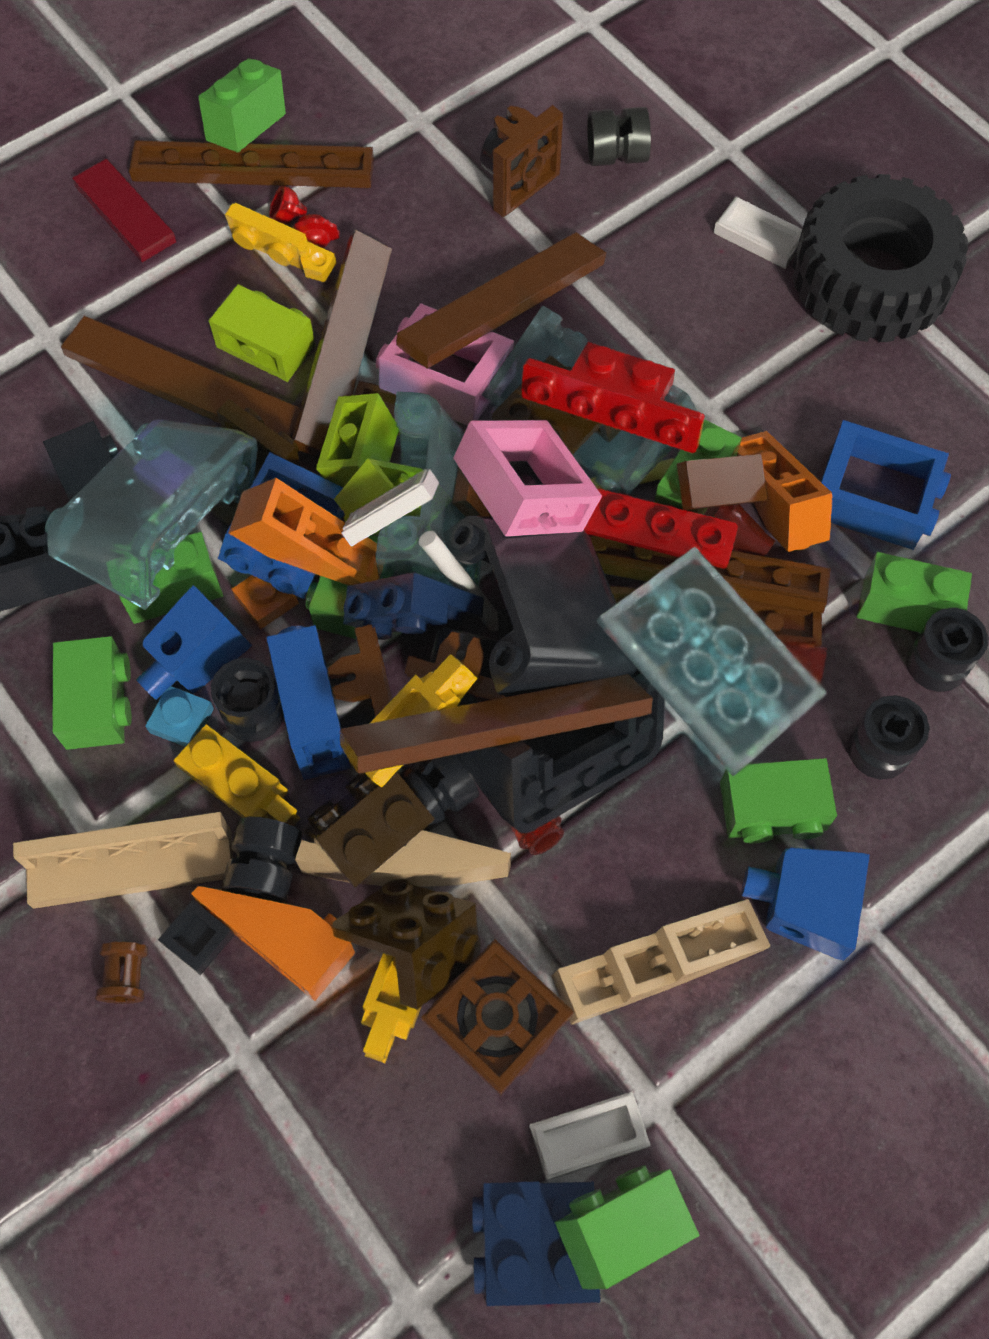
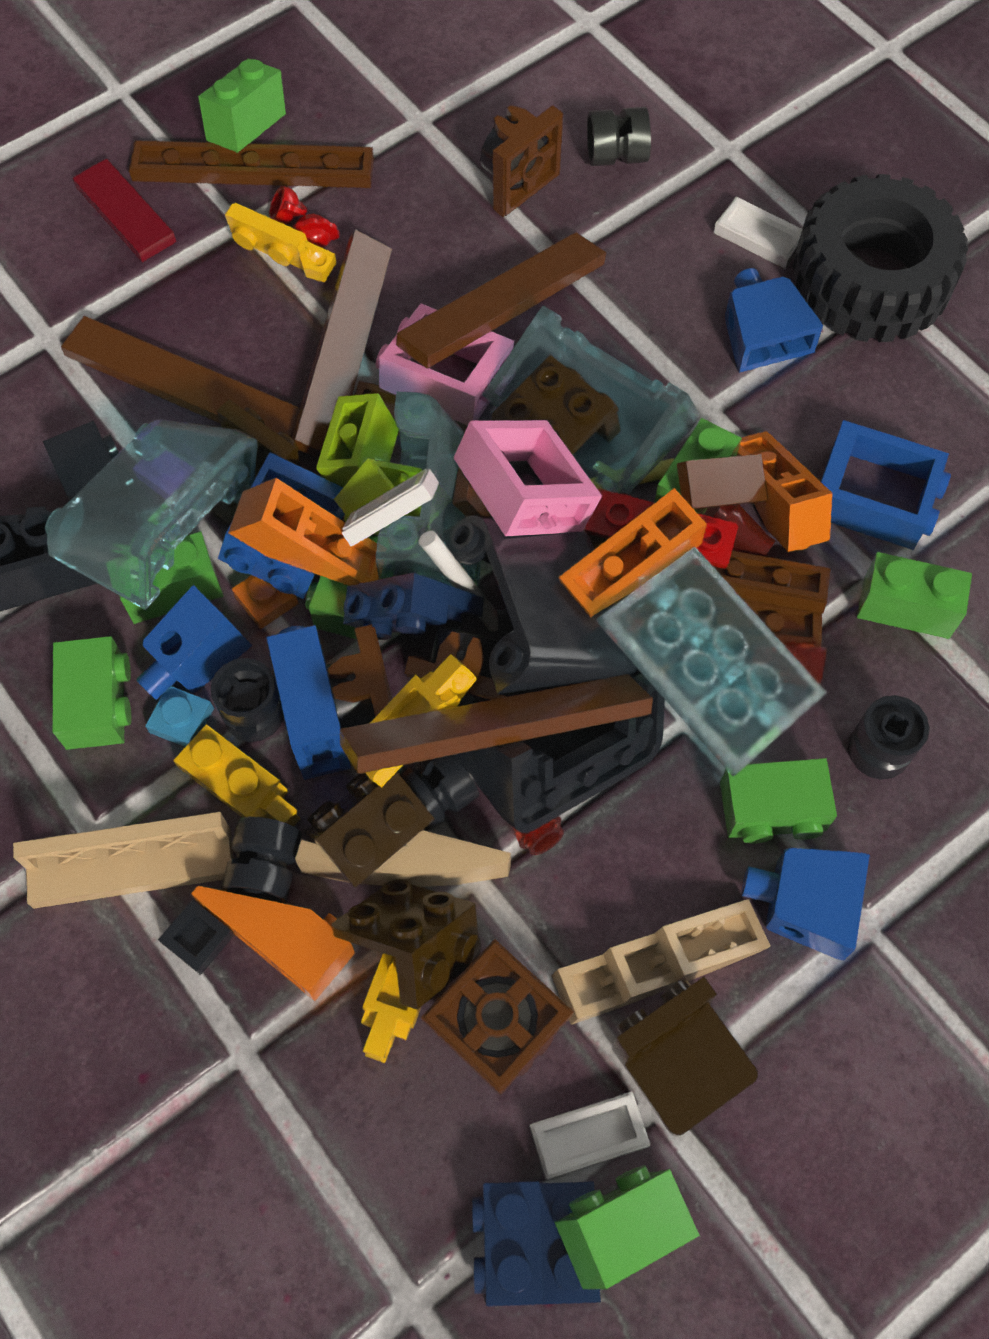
(129, 989): reddish brown bush -> none
(262, 332): lime brick -> none
(616, 393): red bracket -> none
(635, 553): none -> orange slope
(683, 1056): none -> dark brown bracket
(769, 321): none -> blue torso
(947, 649): black wheel -> none

